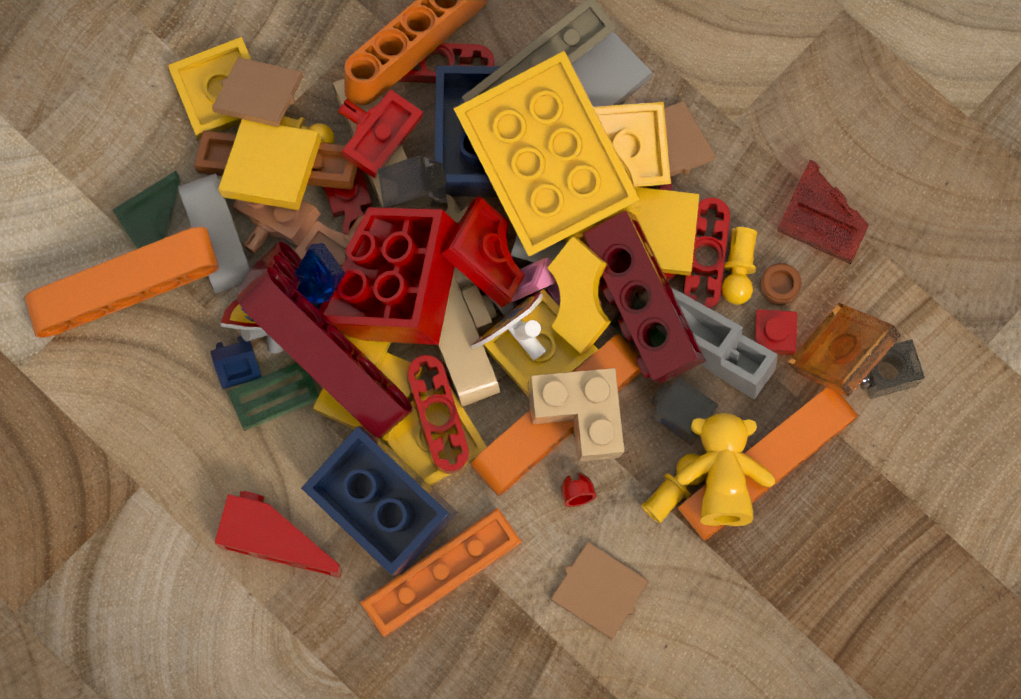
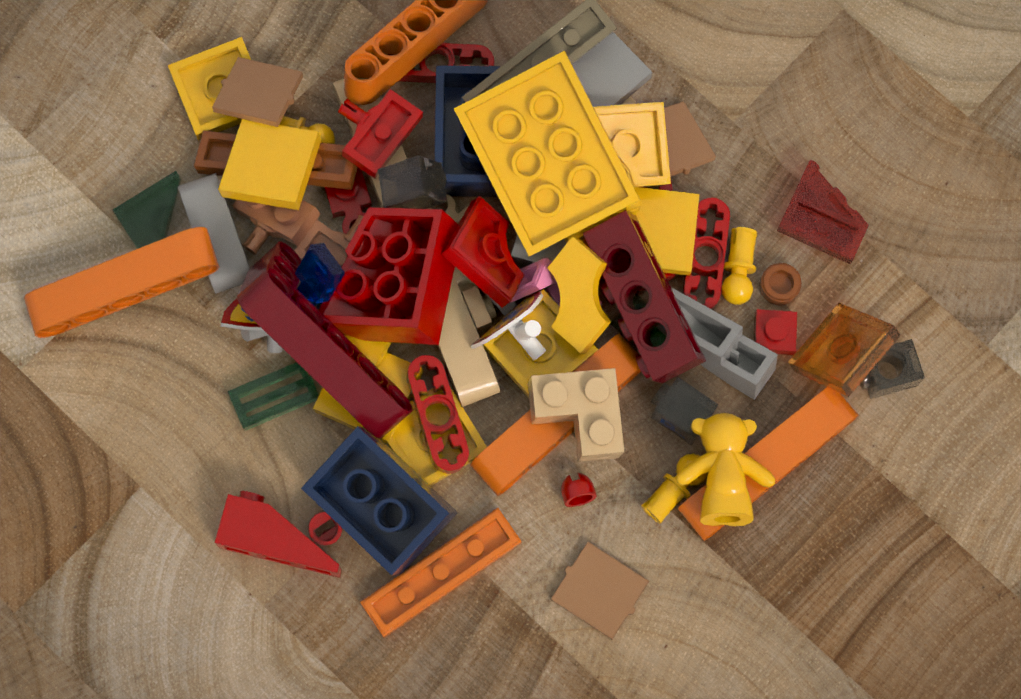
(235, 363): dark blue tile -> none
(328, 536): none -> red hinge

